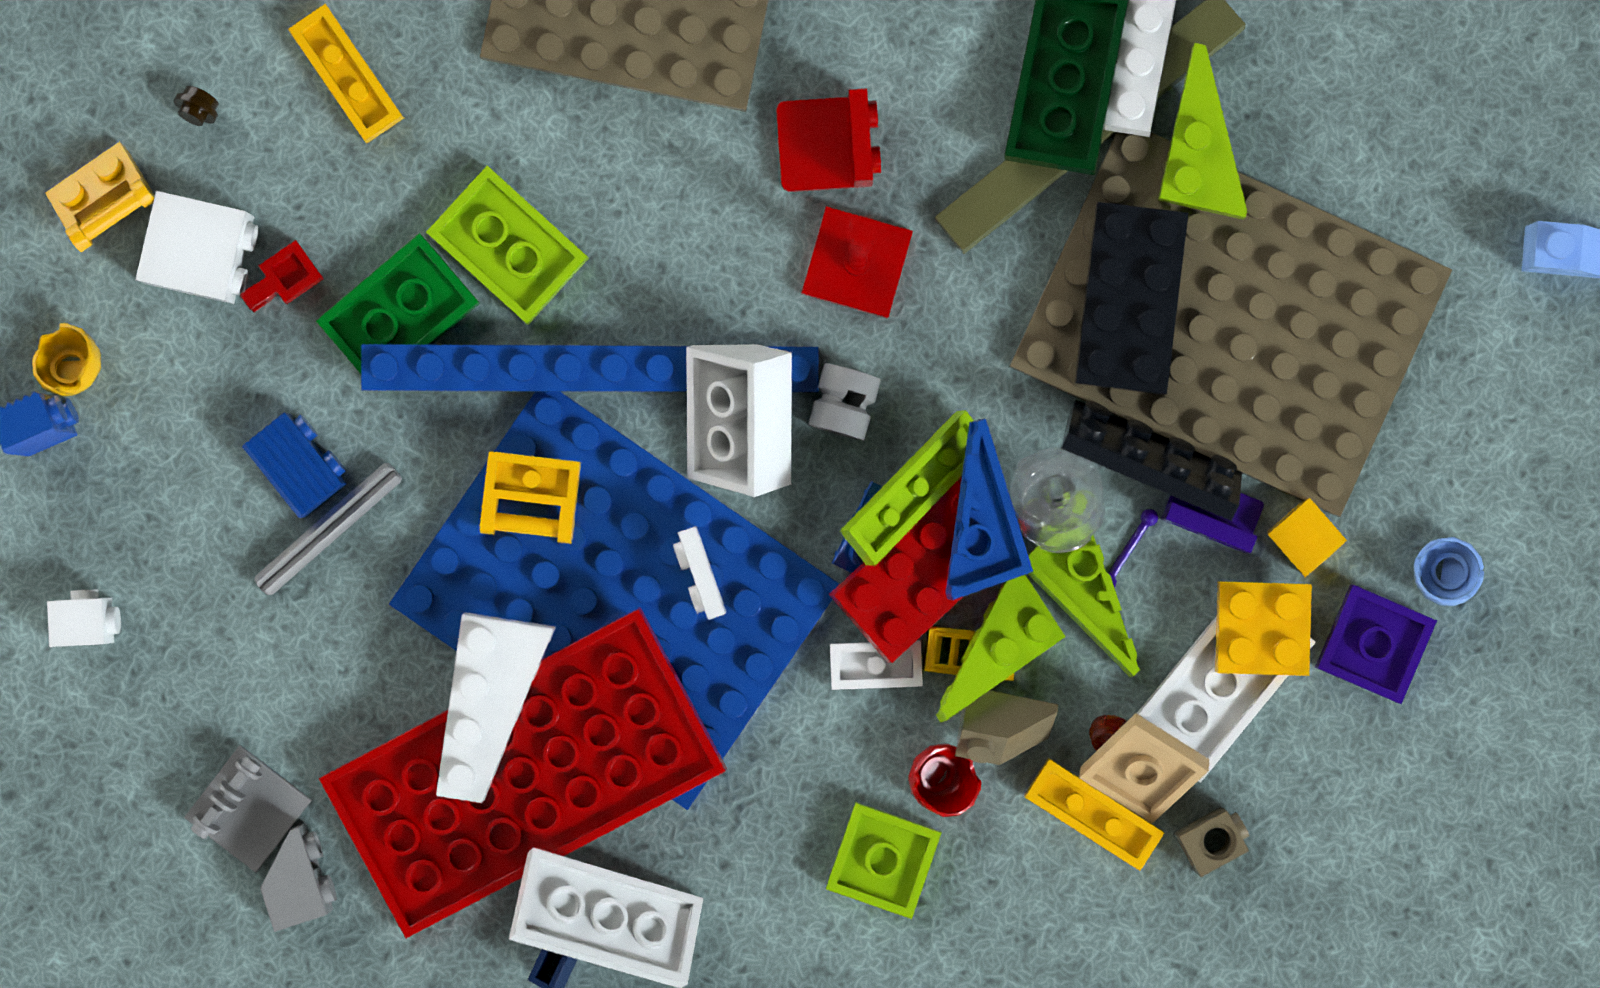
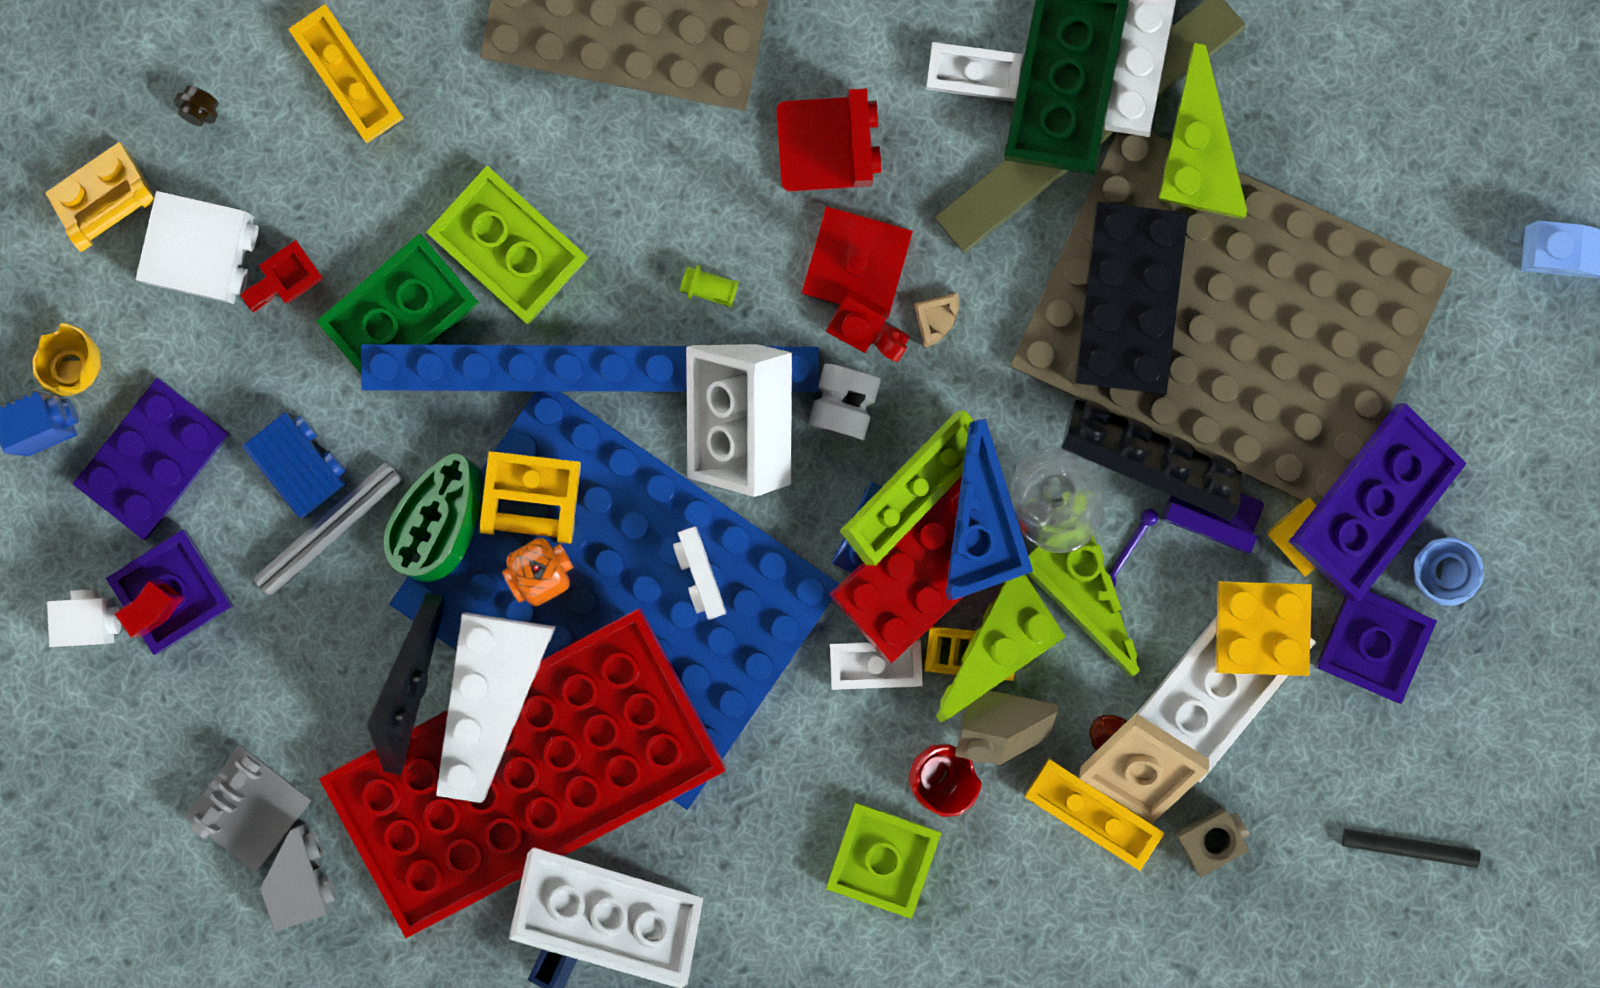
(149, 609): none -> red piece
(151, 458): none -> dark purple plate
(186, 571): none -> dark purple plate
(400, 698): none -> black wing
(450, 535): none -> green piece
(537, 572): none -> orange head
(708, 286): none -> lime pin
(862, 323): none -> red plate
(936, 317): none -> tan tile
(973, 71): none -> white plate
(1377, 502): none -> dark purple plate
(1411, 848): none -> pearl dark grey bar

